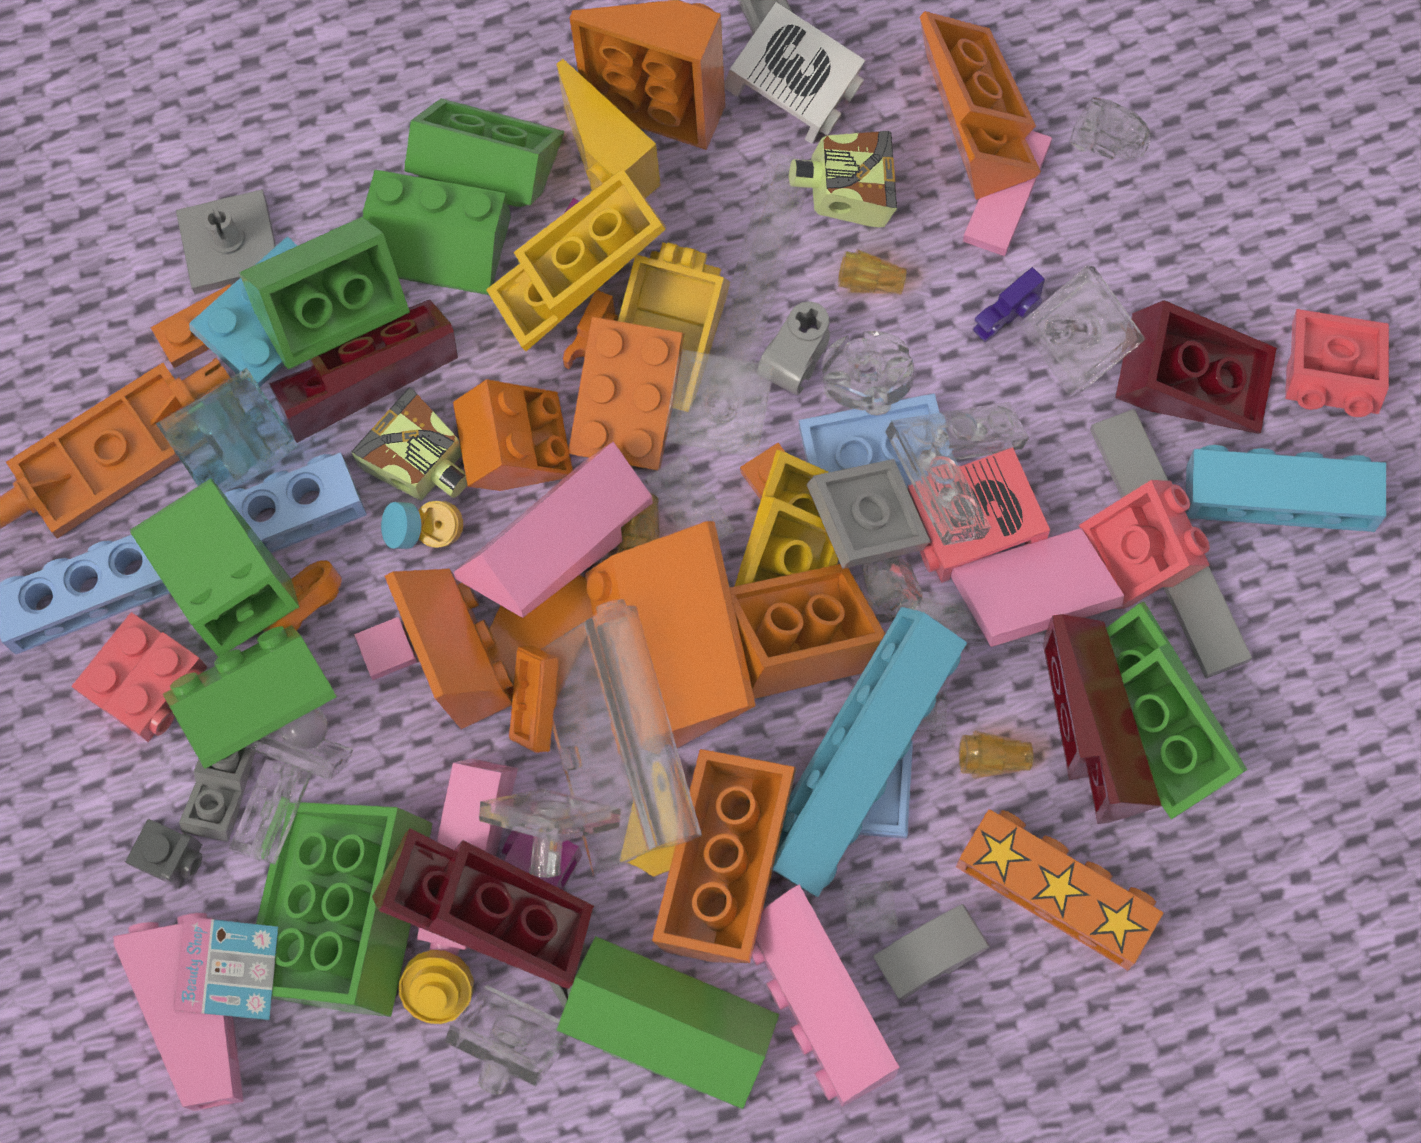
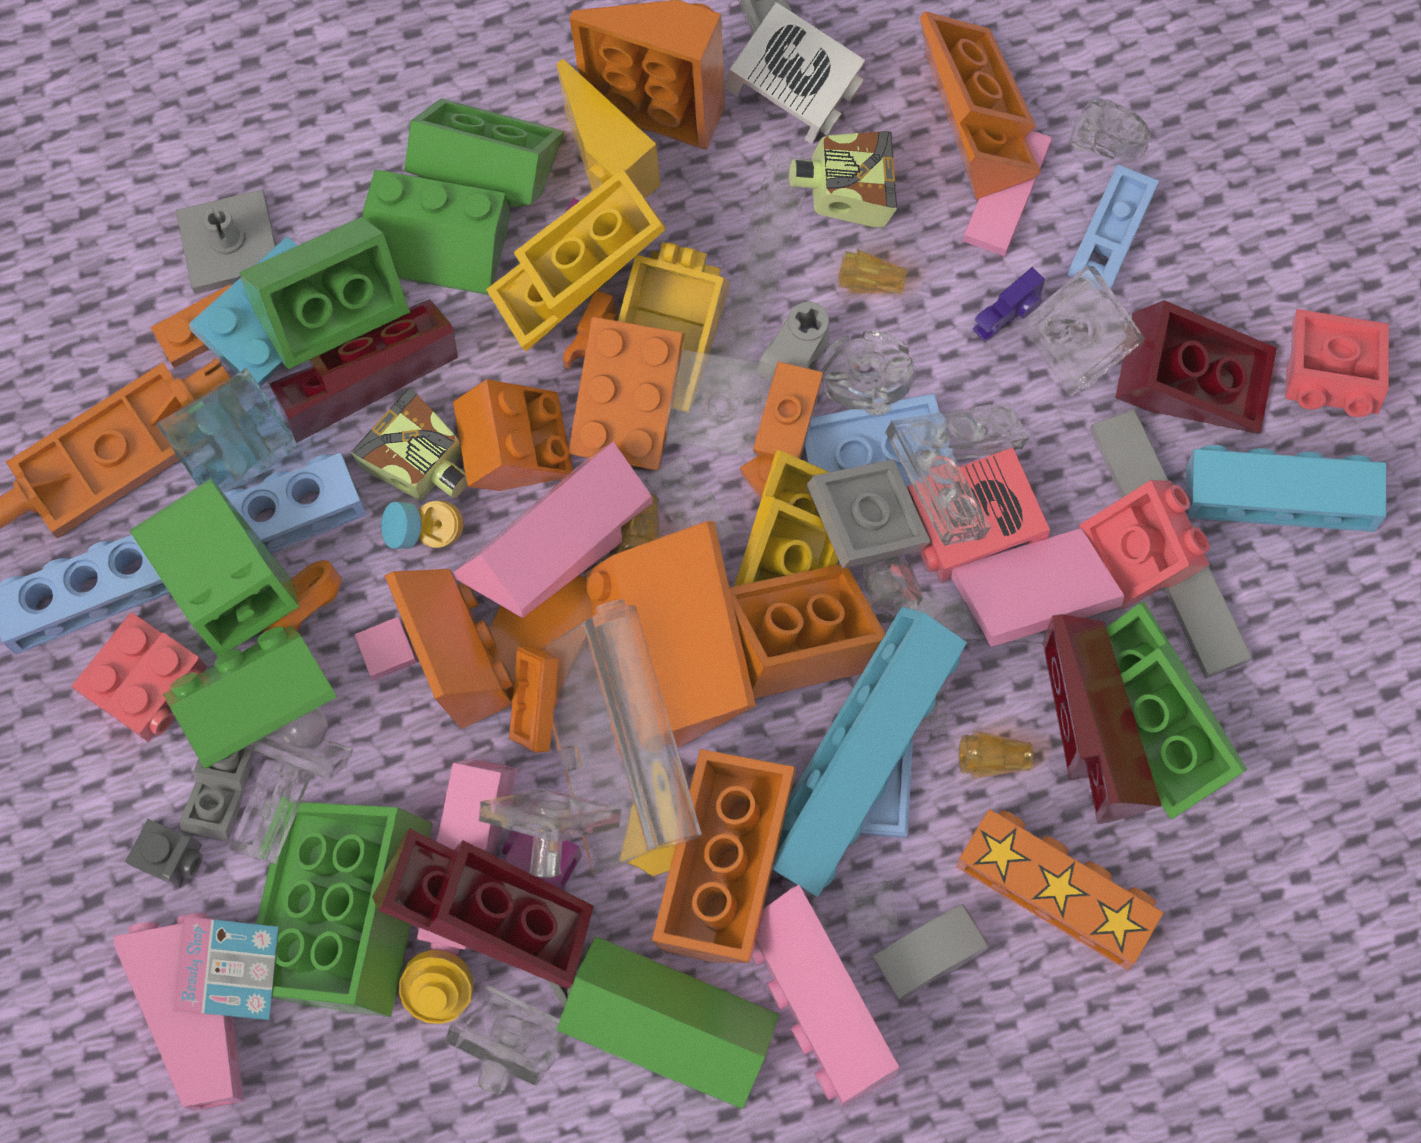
(788, 410): none -> orange plate
(1115, 222): none -> light blue plate

